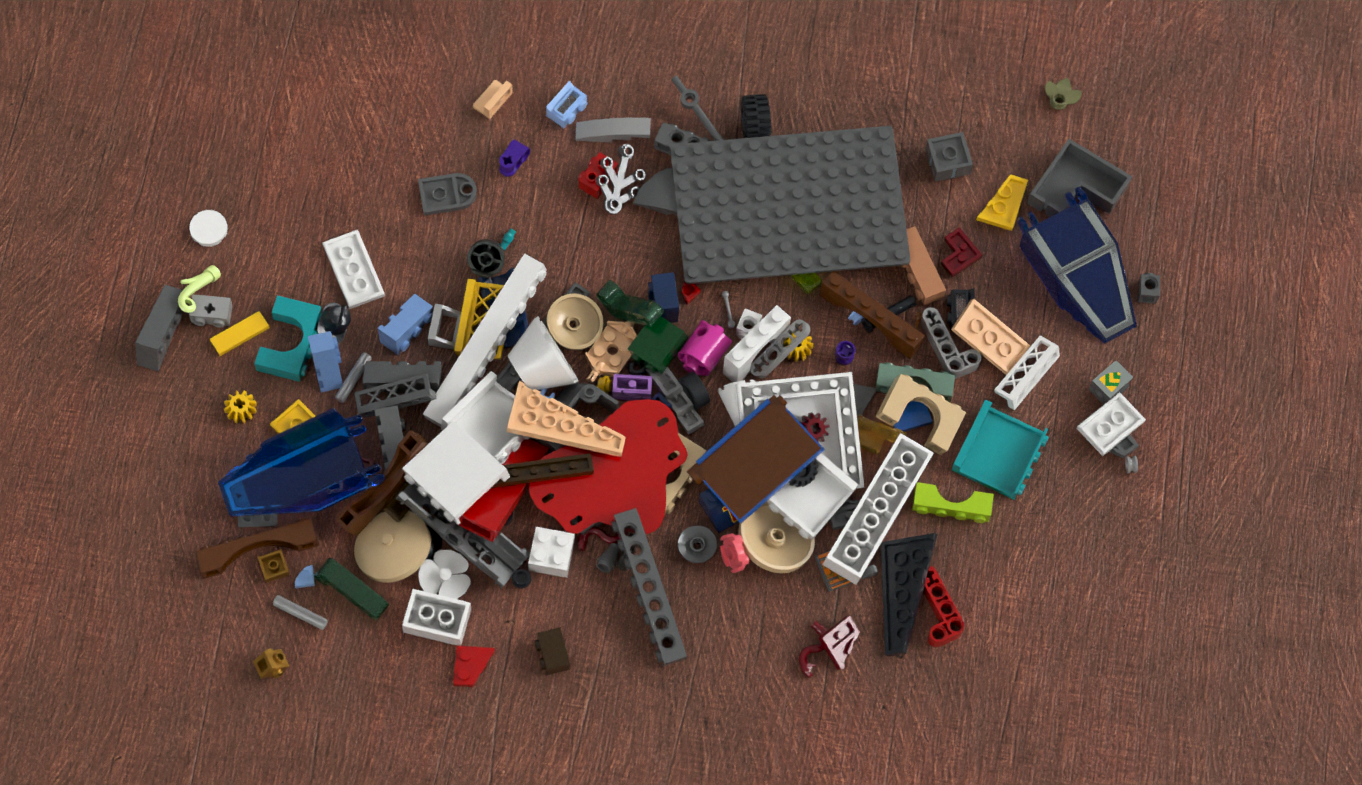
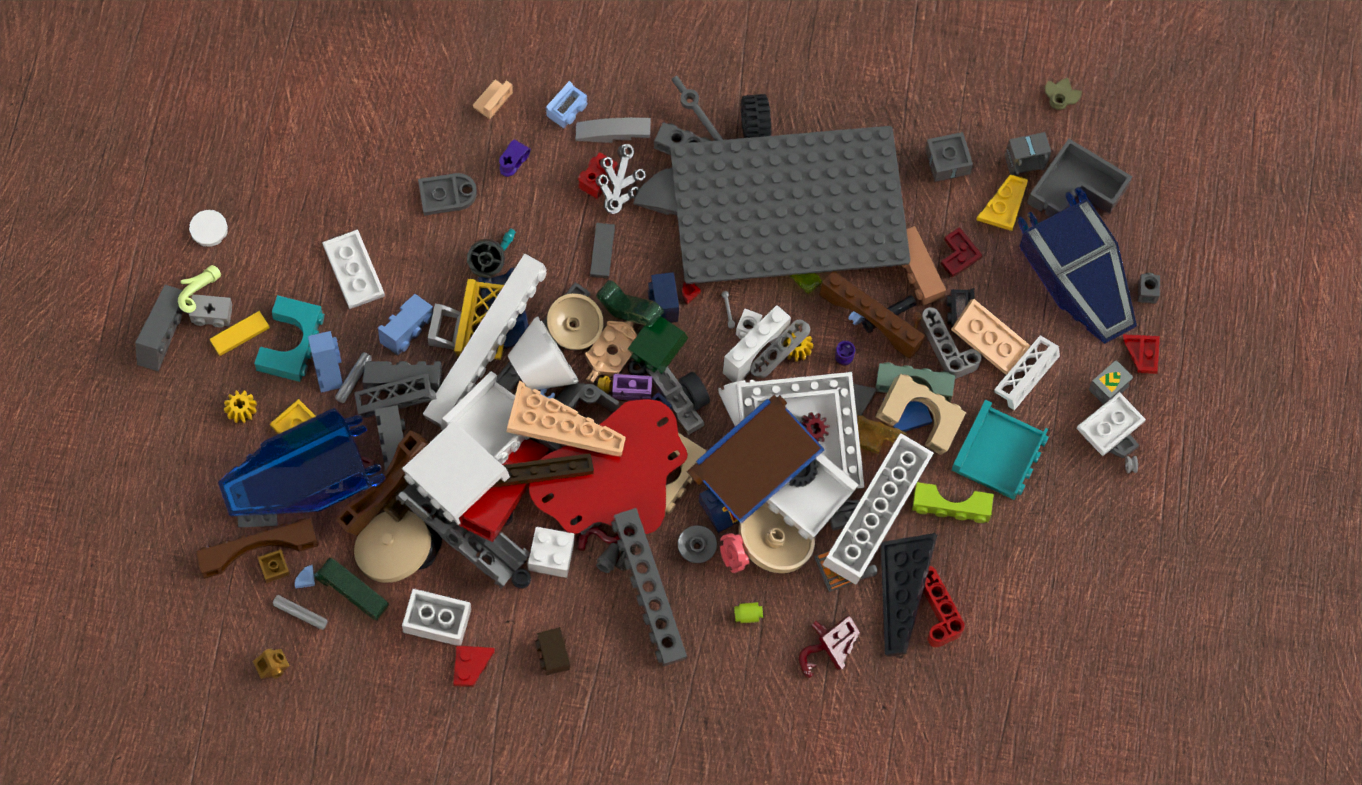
(334, 319): black piece -> none
(441, 571): white piece -> none
(602, 250): none -> dark grey tile
(704, 348): dark pink cylinder -> none
(748, 612): none -> lime brick
(1027, 153): none -> dark grey container
(1143, 351): none -> red wing

